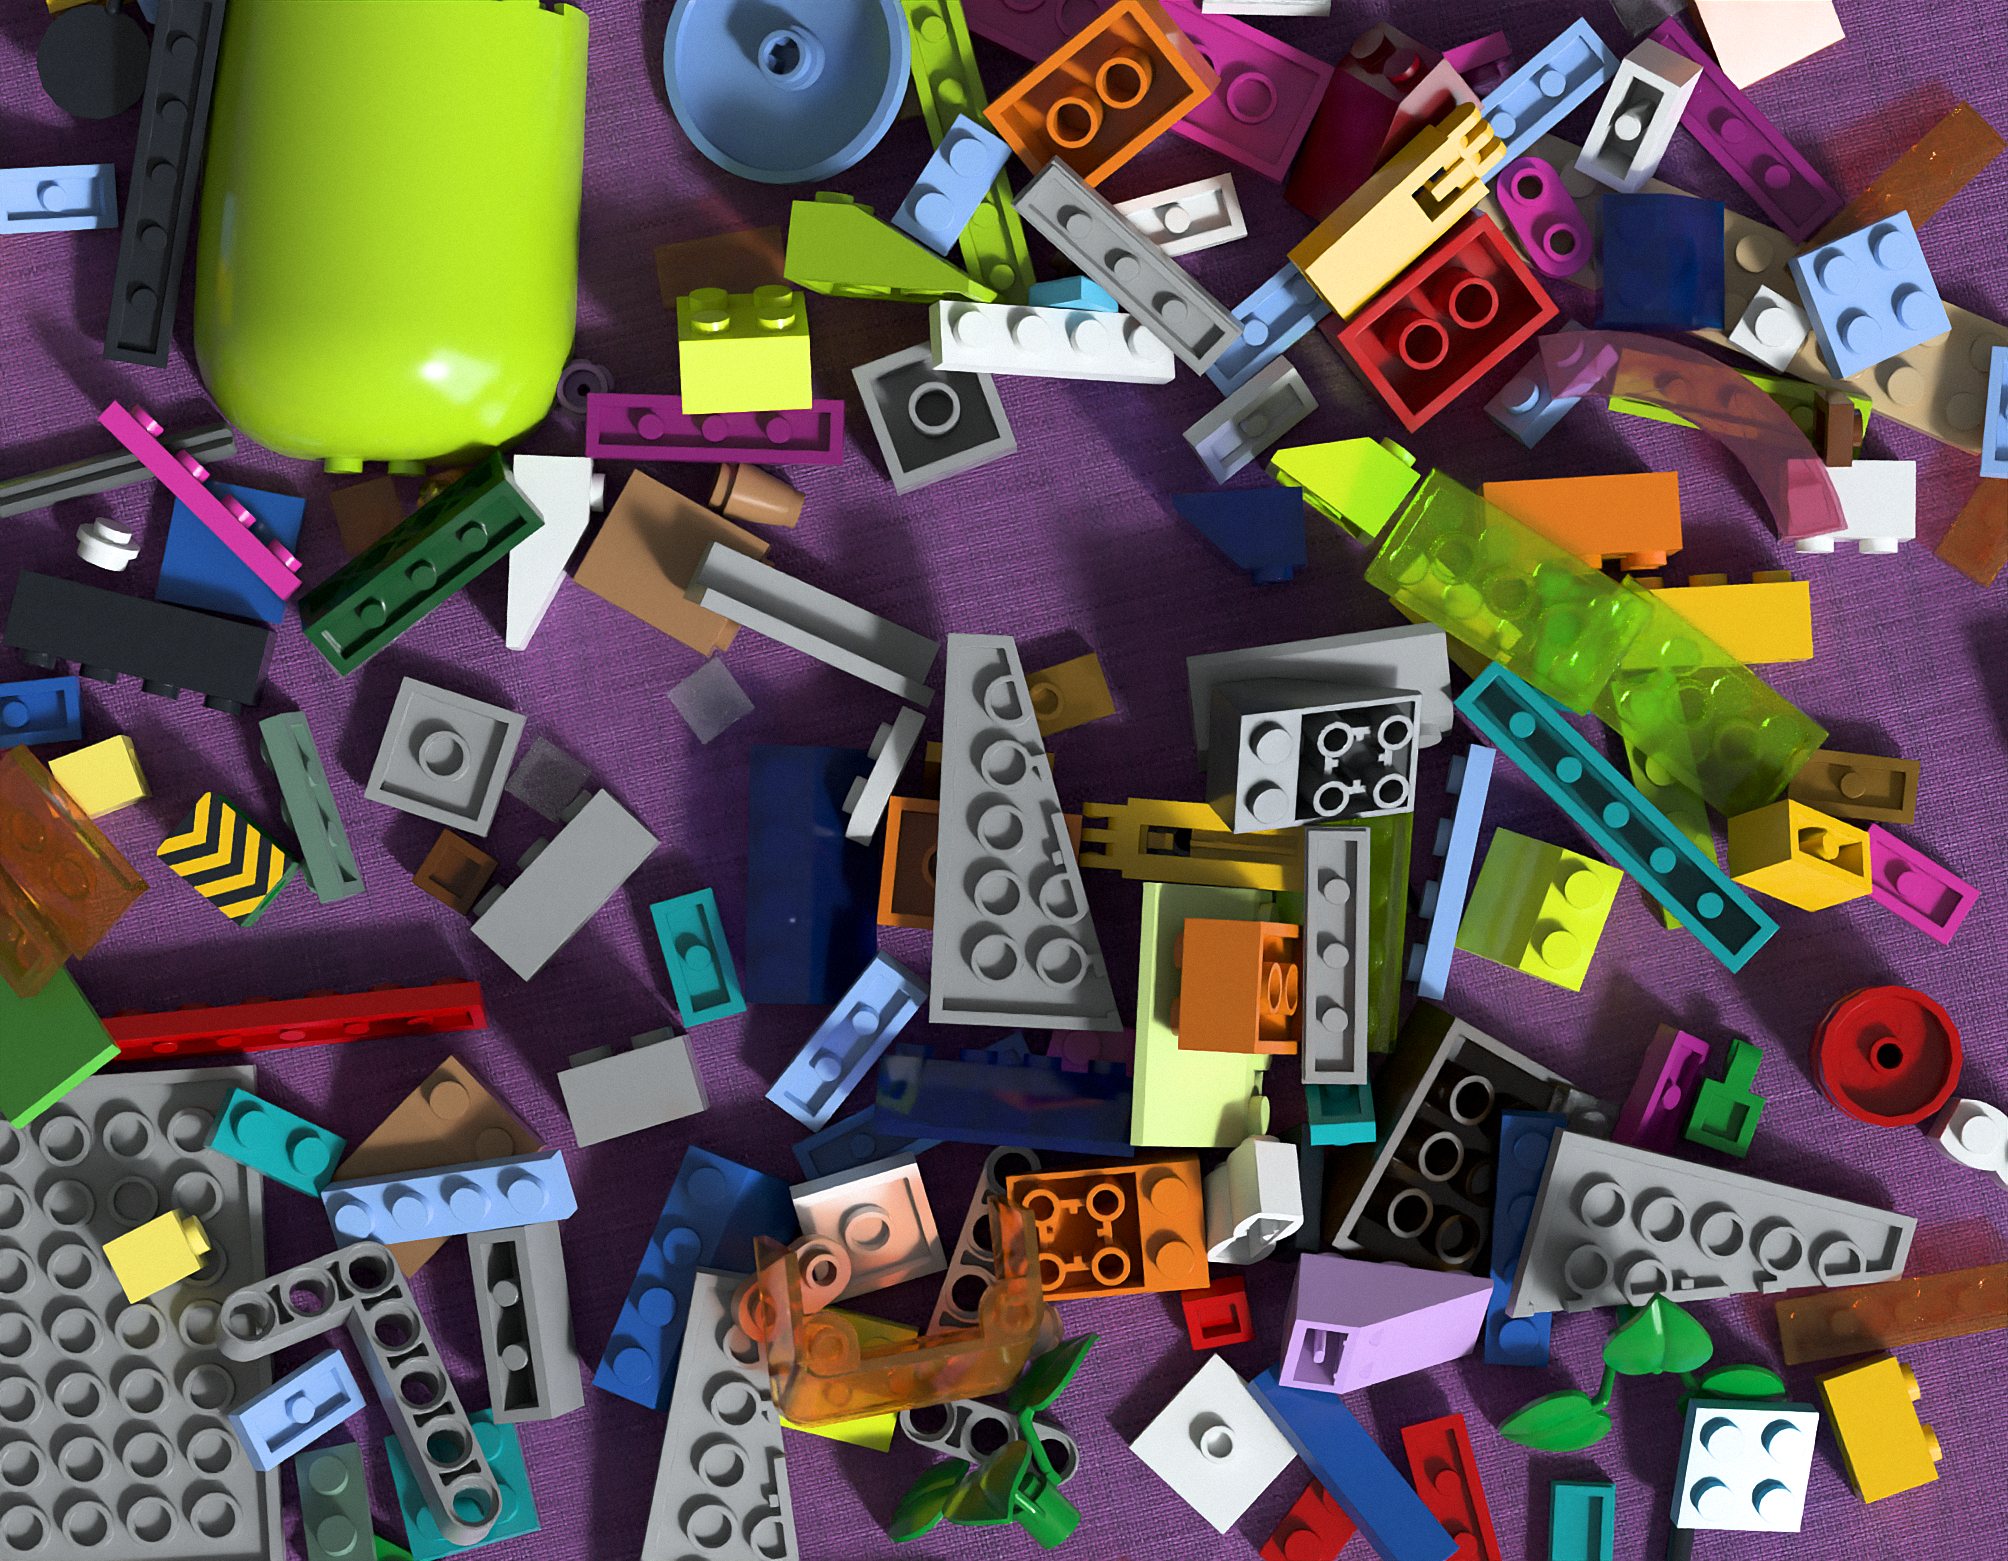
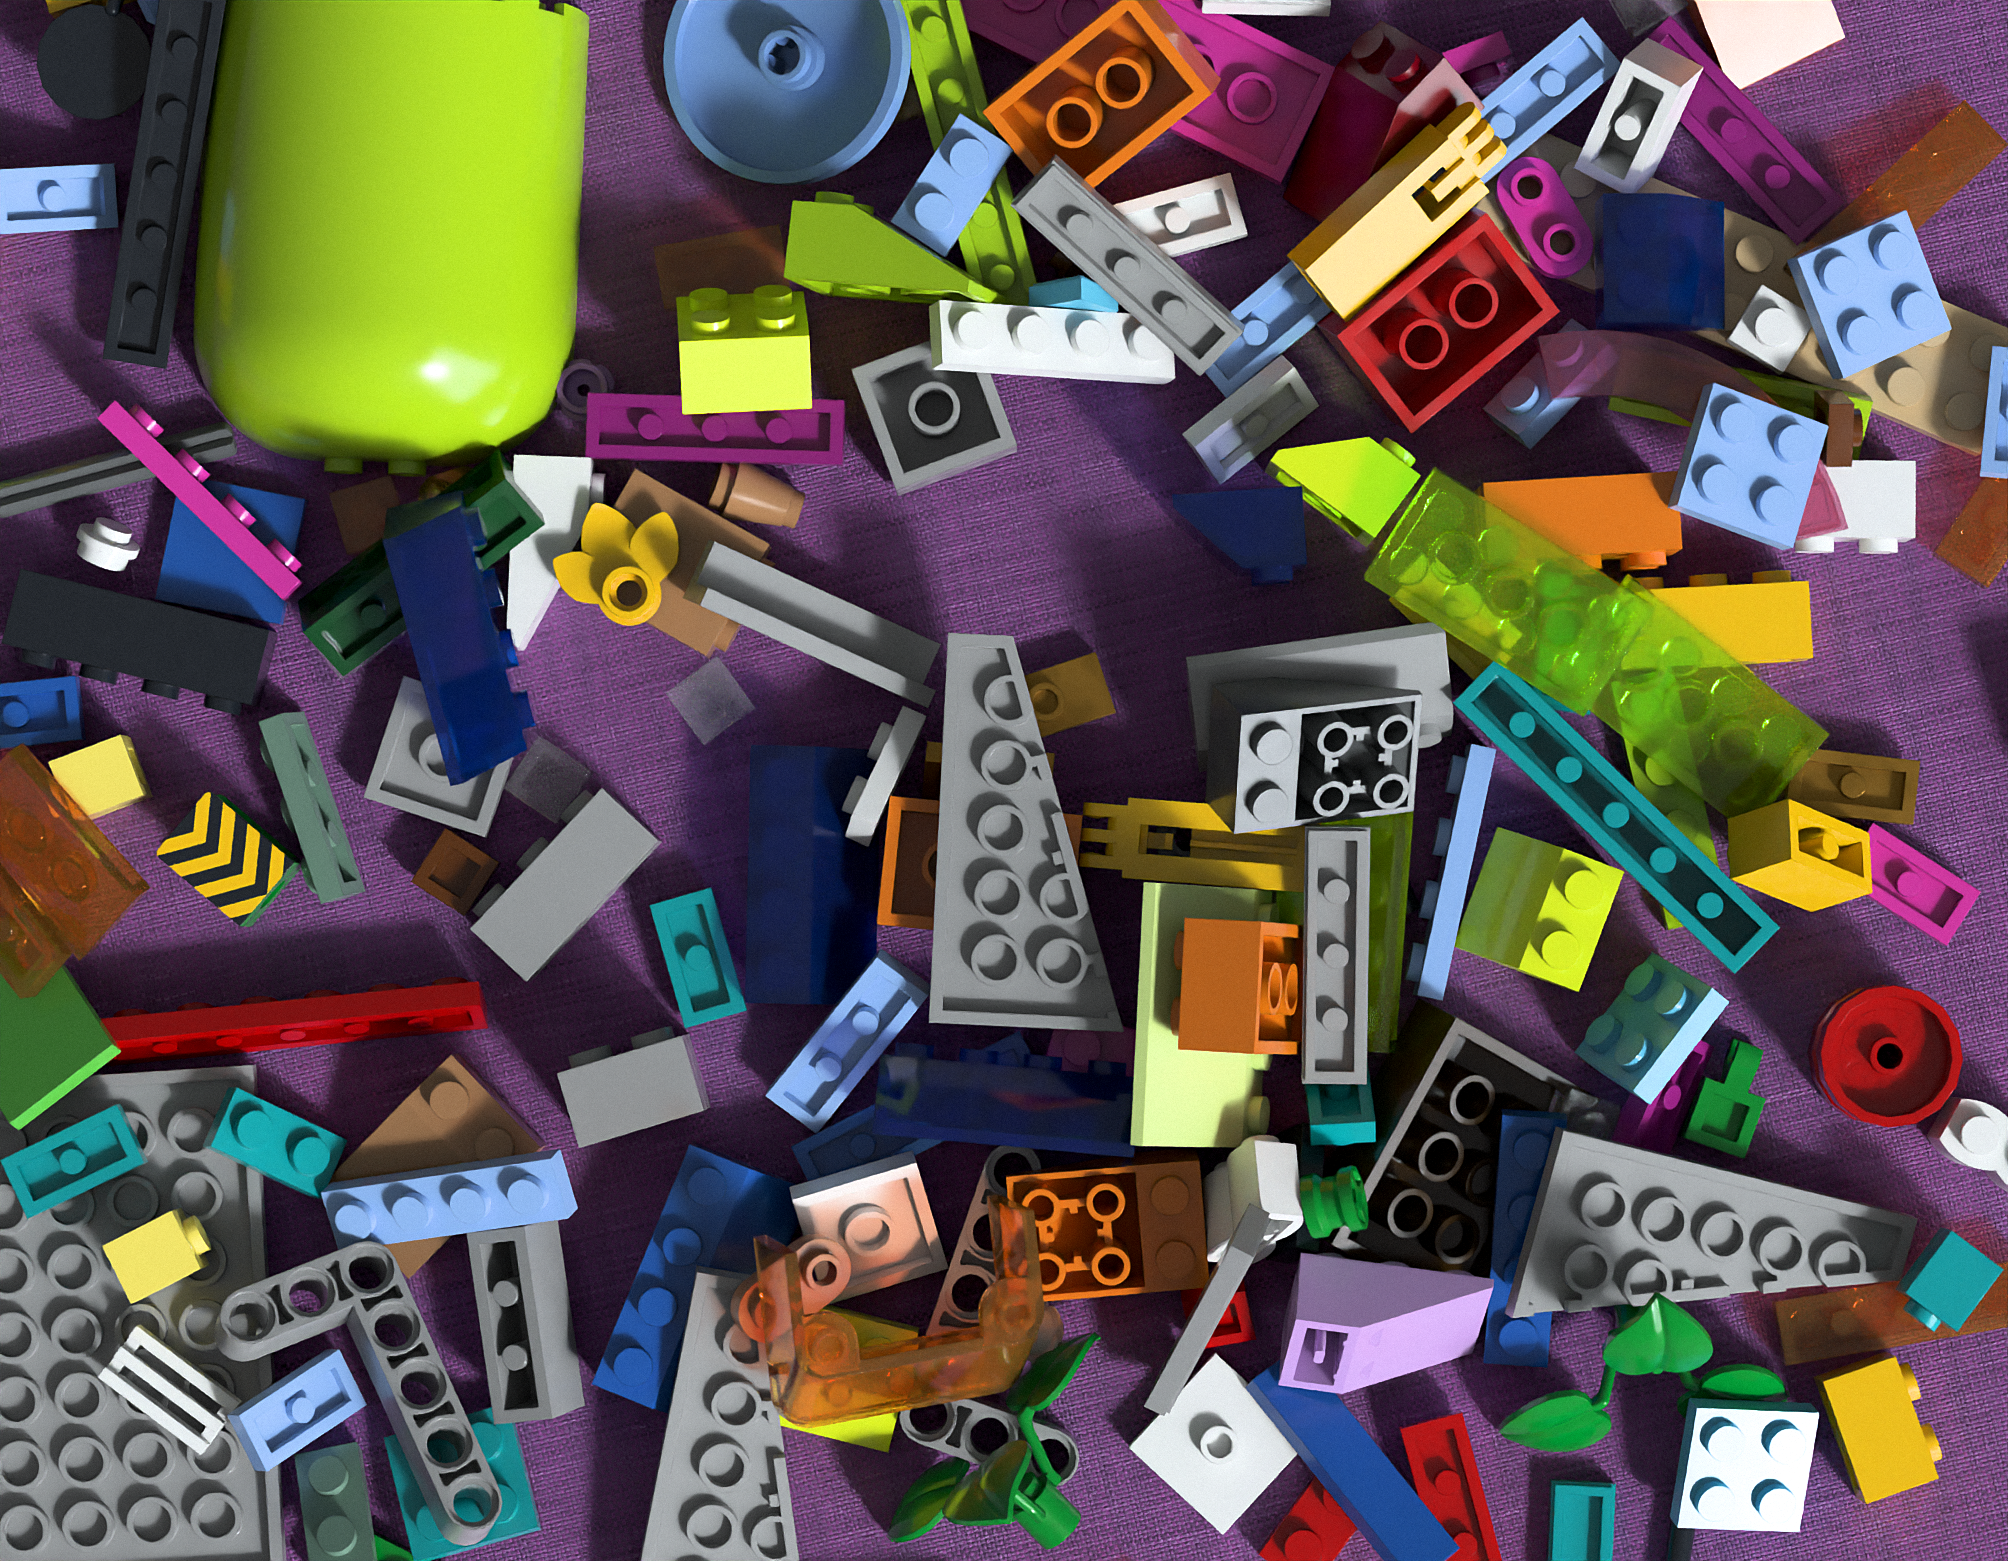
(73, 1161): none -> teal plate
(126, 1357): none -> white tile
(456, 633): none -> clear blue slope
(616, 555): none -> yellow plate
(1208, 1309): none -> light grey tile
(1334, 1202): none -> green wheel
(1651, 1027): none -> medium azure plate
(1748, 466): none -> light blue plate
(1947, 1281): none -> teal brick

